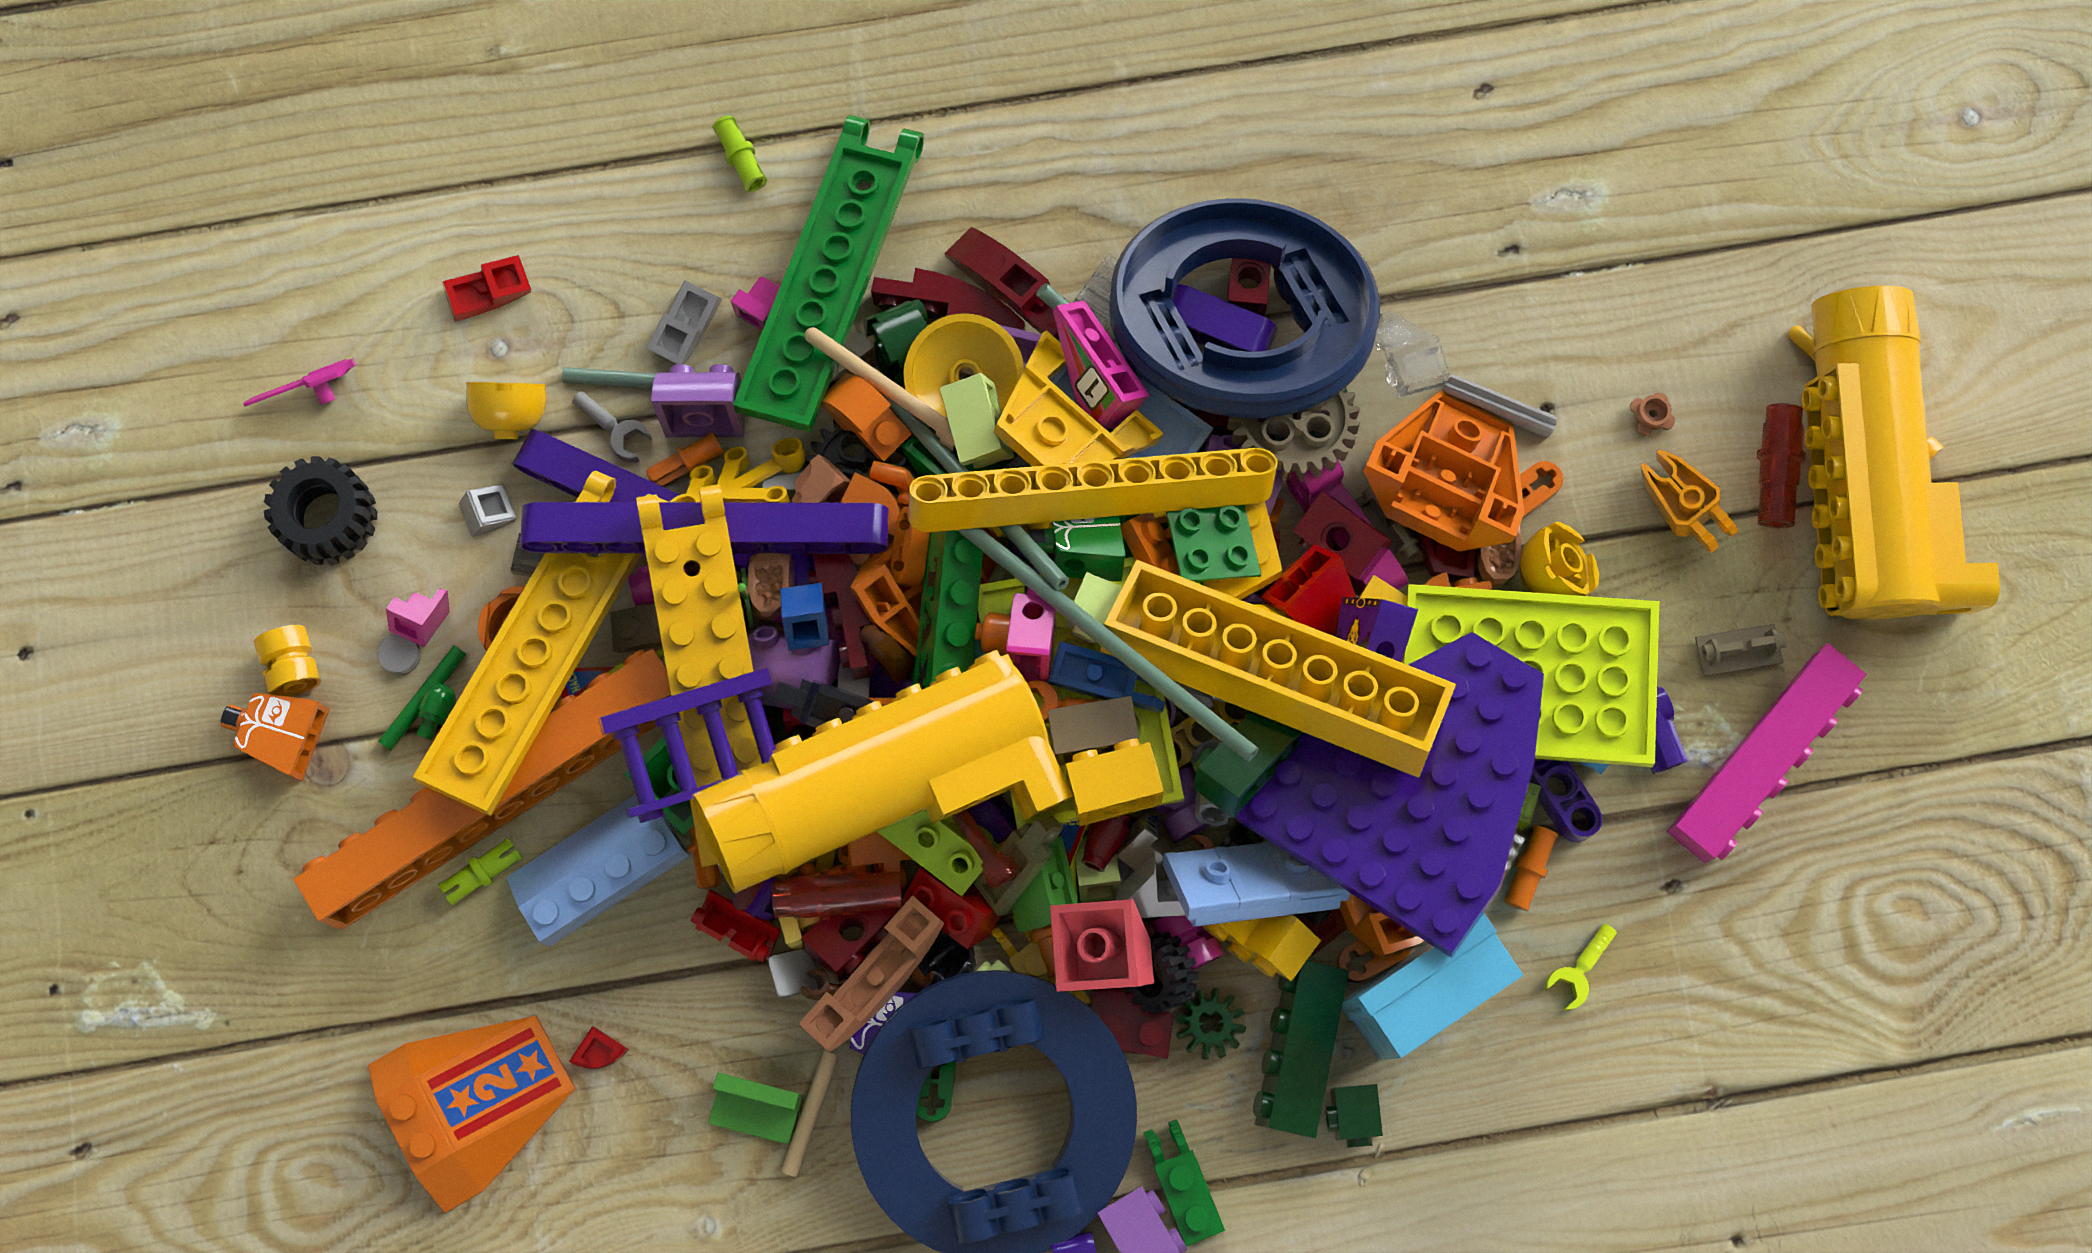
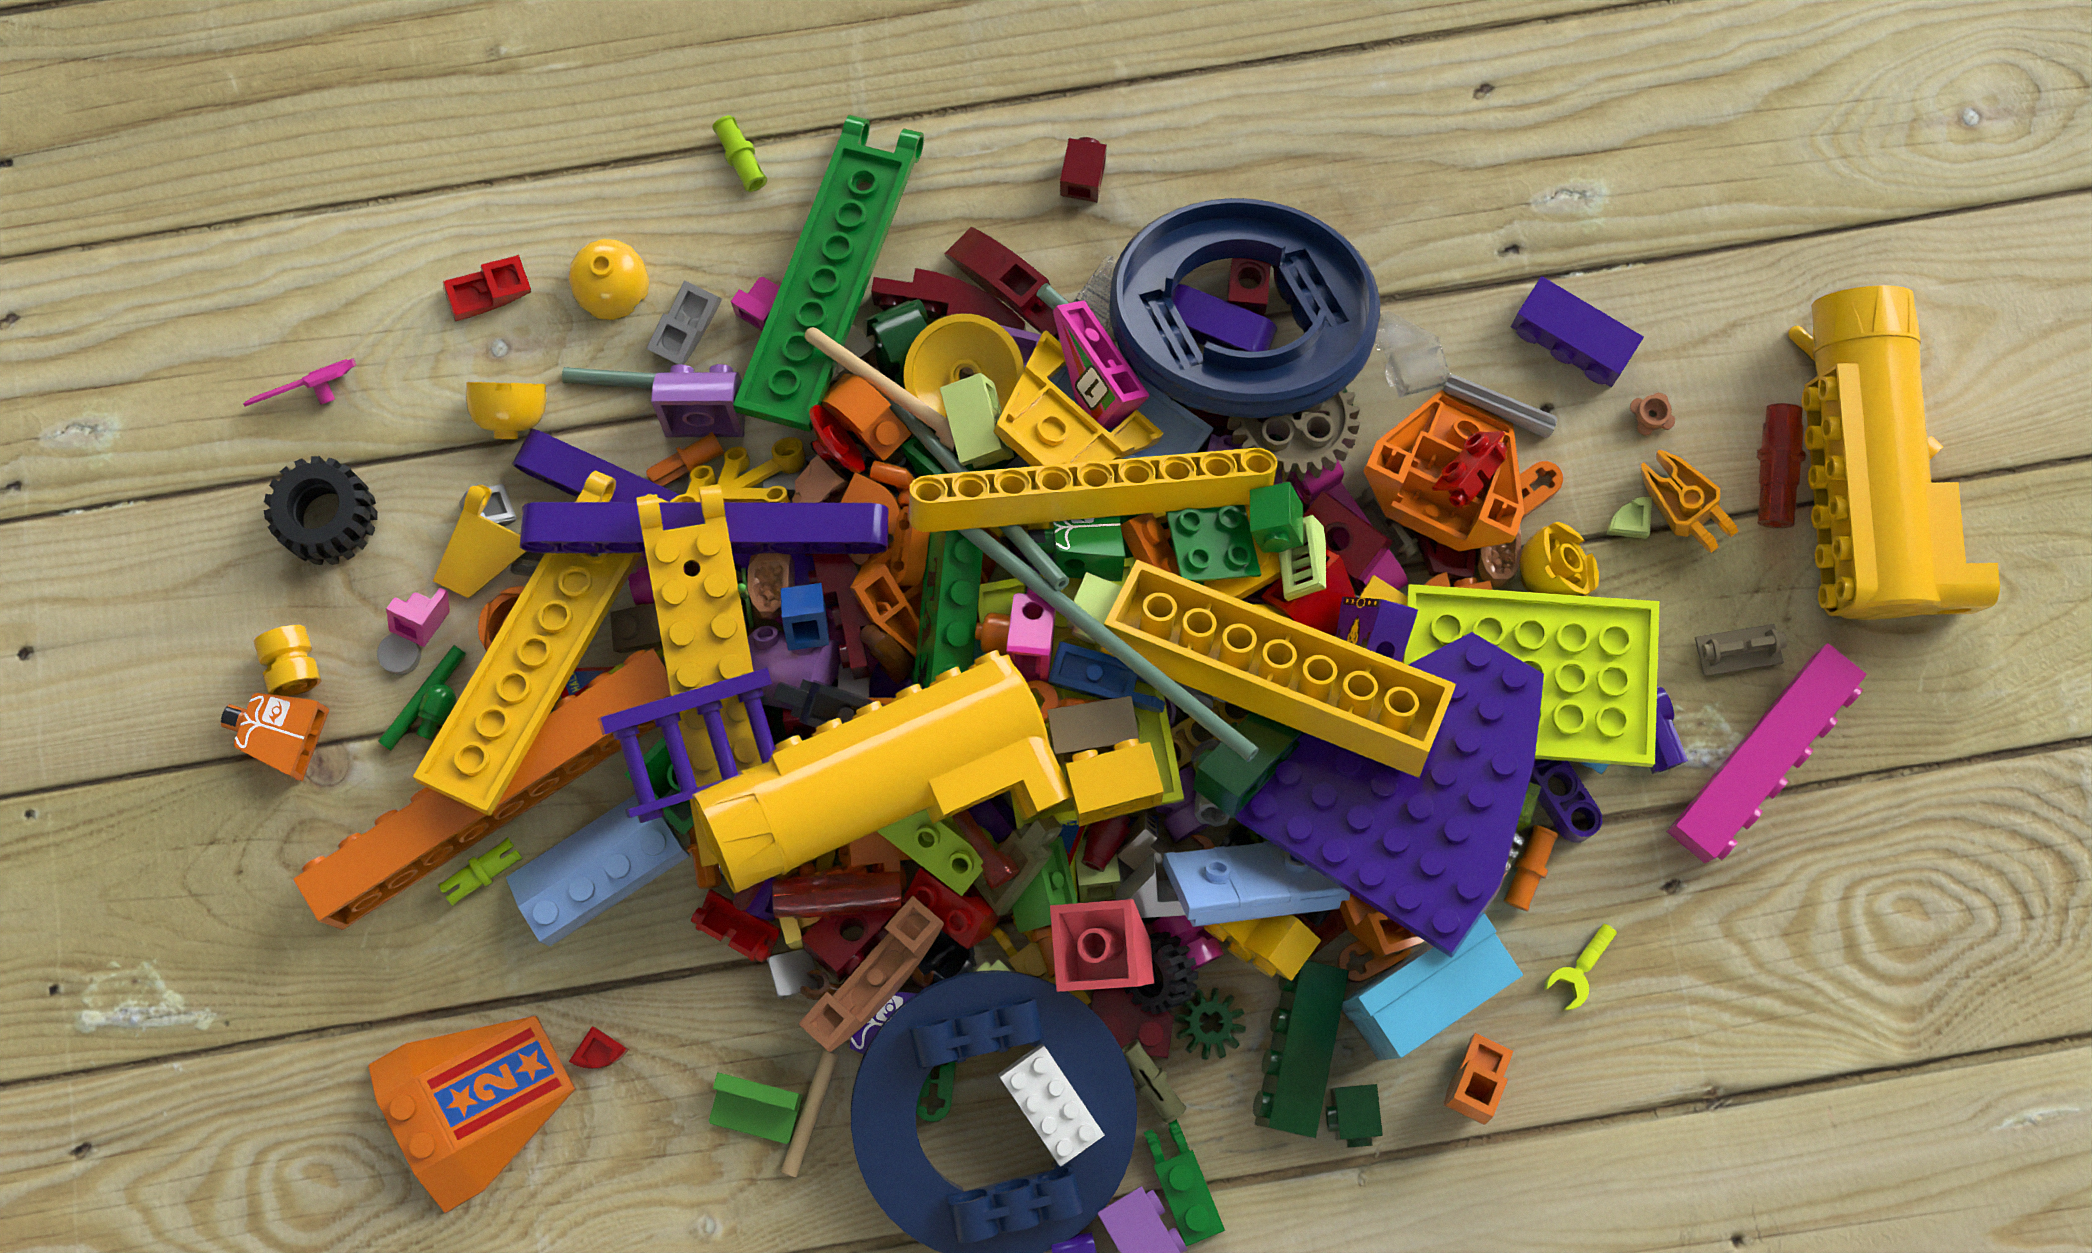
(476, 548): none -> yellow flag
(608, 279): none -> yellow cylinder
(620, 431): light grey piece -> none
(834, 440): none -> red dish
(1051, 1104): none -> white piece
(1083, 169): none -> dark red brick
(1152, 1082): none -> olive pin
(1276, 517): none -> green brick
(1313, 534): none -> yellowish green slope
(1479, 1079): none -> orange brick
(1480, 455): none -> red hinge
(1576, 332): none -> dark purple brick
(1632, 519): none -> yellowish green tile

